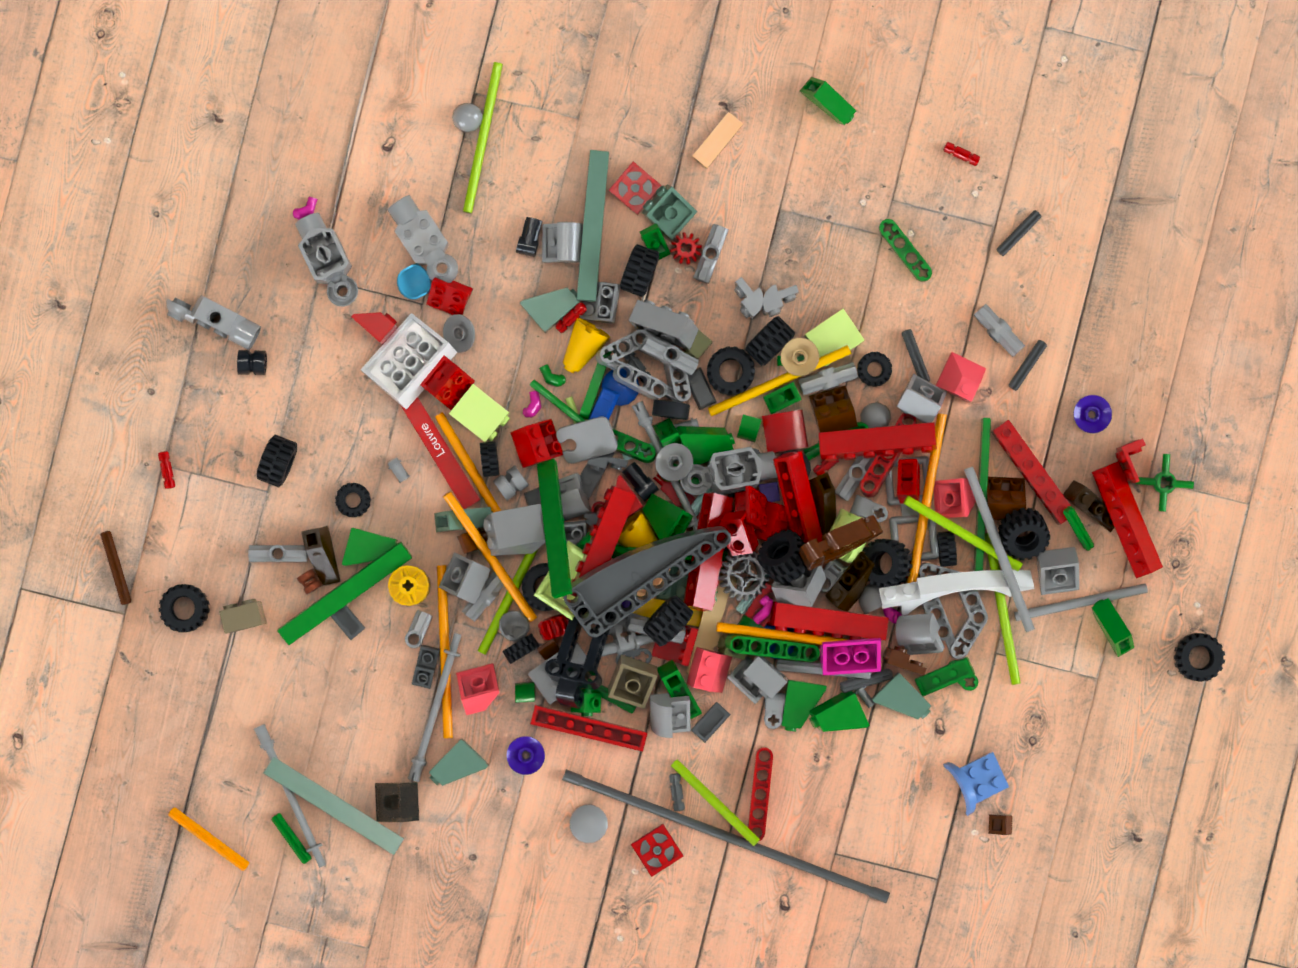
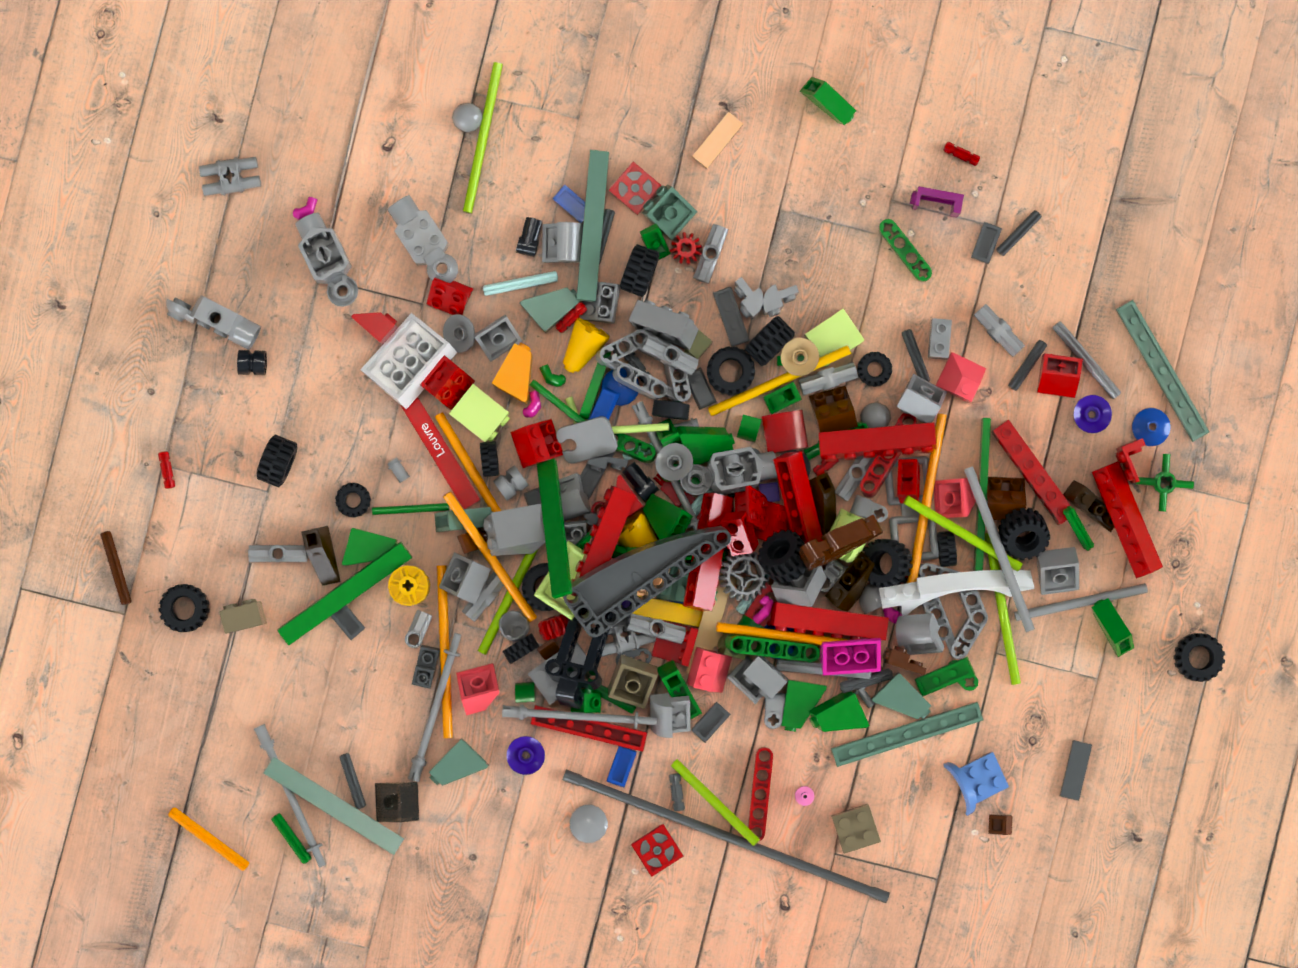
(224, 185): none -> light grey pin
(311, 585): copper wheel -> none
(352, 780): none -> dark grey axle
(410, 509): none -> green bar
(414, 282): medium azure helmet -> none
(497, 338): none -> light grey slope
(516, 373): none -> light orange slope
(520, 283): none -> light aqua axle
(523, 712): none -> light grey bar
(571, 203): none -> blue tile
(607, 222): none -> dark grey axle
(621, 766): none -> blue tile
(640, 428): none -> yellowish green bar
(668, 620): black tyre -> none
(731, 316): none -> dark grey tile
(800, 792): none -> bright pink tile
(855, 828): none -> dark tan brick
(907, 734): none -> sand green tile
(938, 196): none -> magenta panel
(939, 338): none -> light grey brick
(986, 242): none -> dark grey tile
(1059, 375): none -> red slope
(1075, 770): none -> dark grey tile
(1088, 361): none -> light grey axle
(1141, 426): none -> blue dish
(1162, 370): none -> sand green tile

